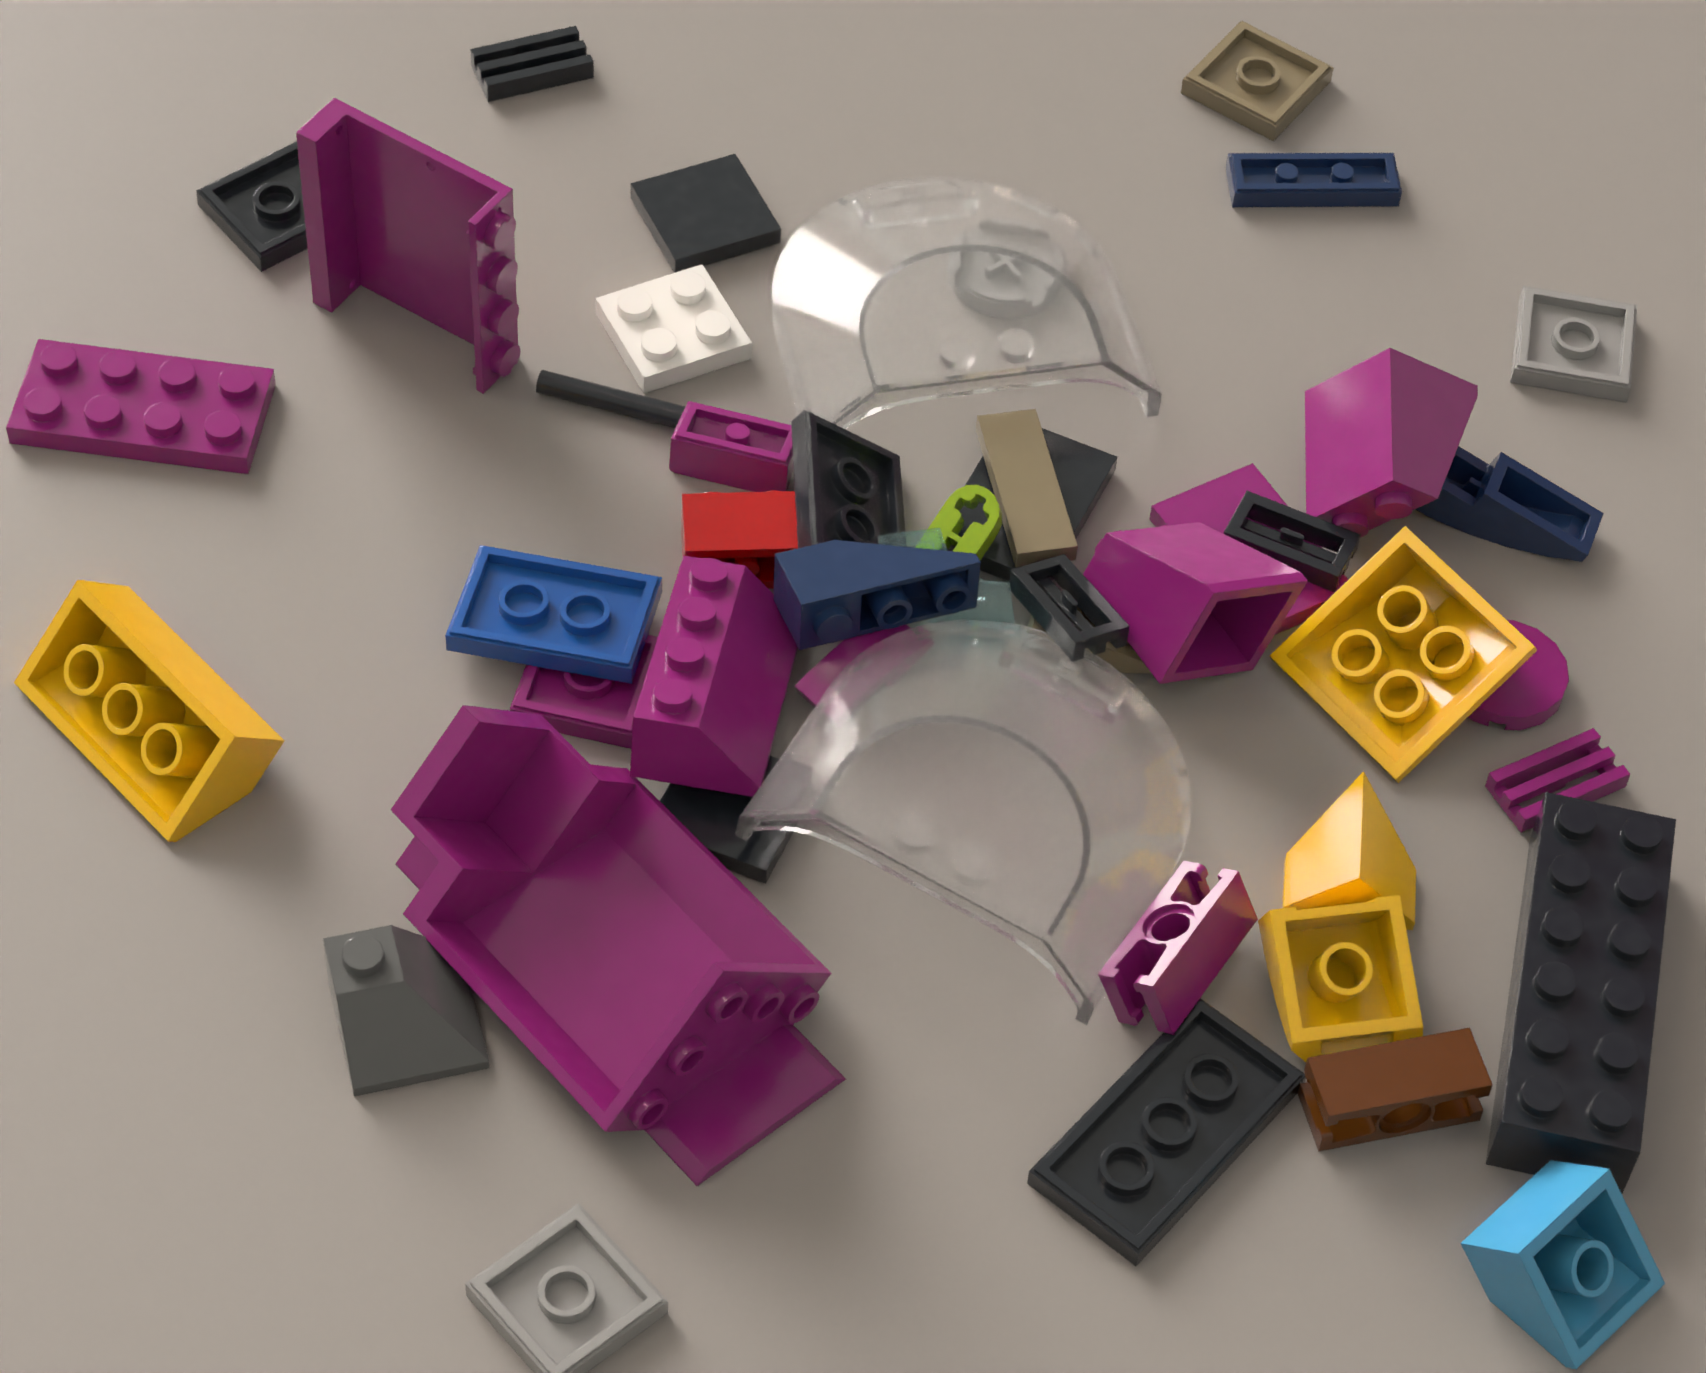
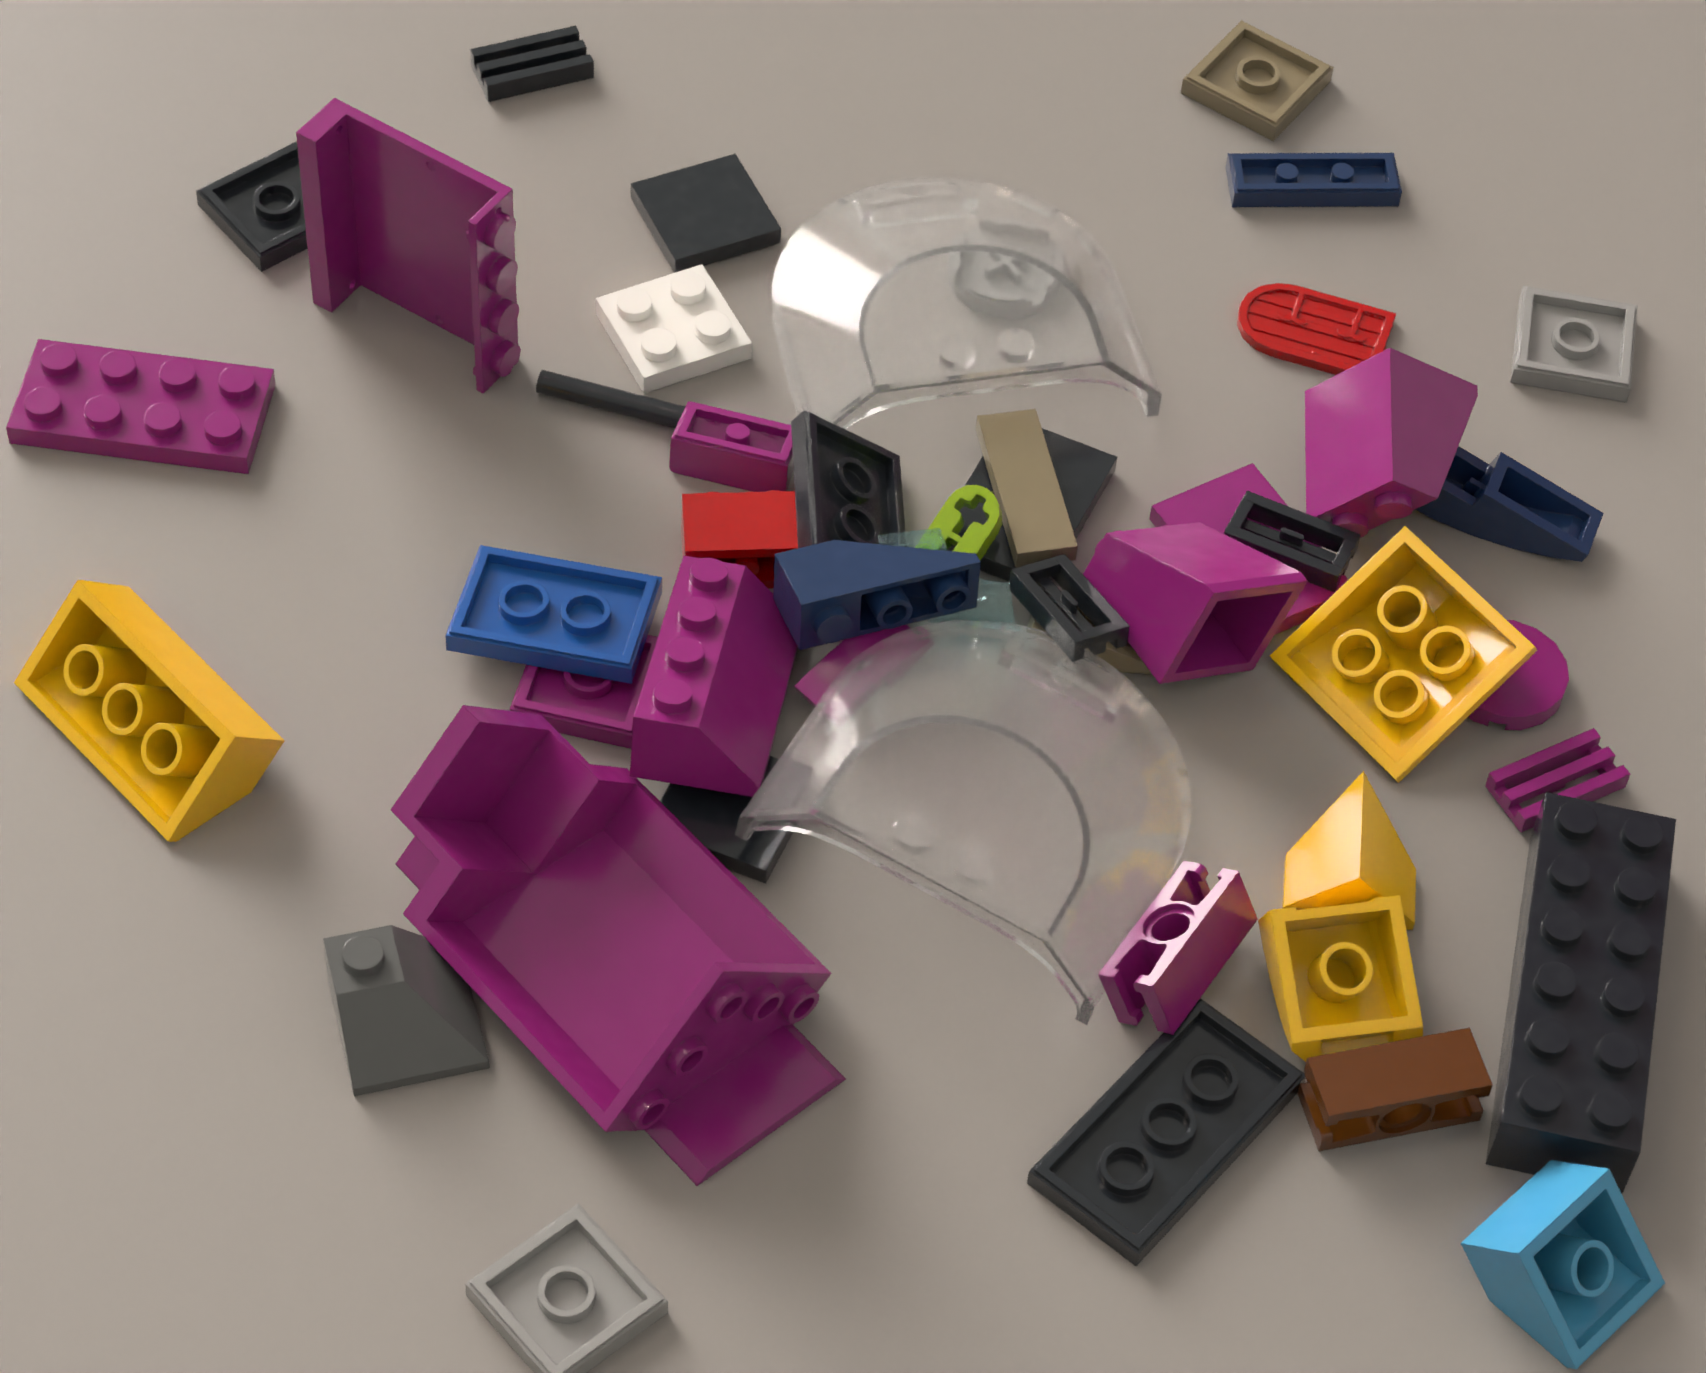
(1312, 327): none -> red window

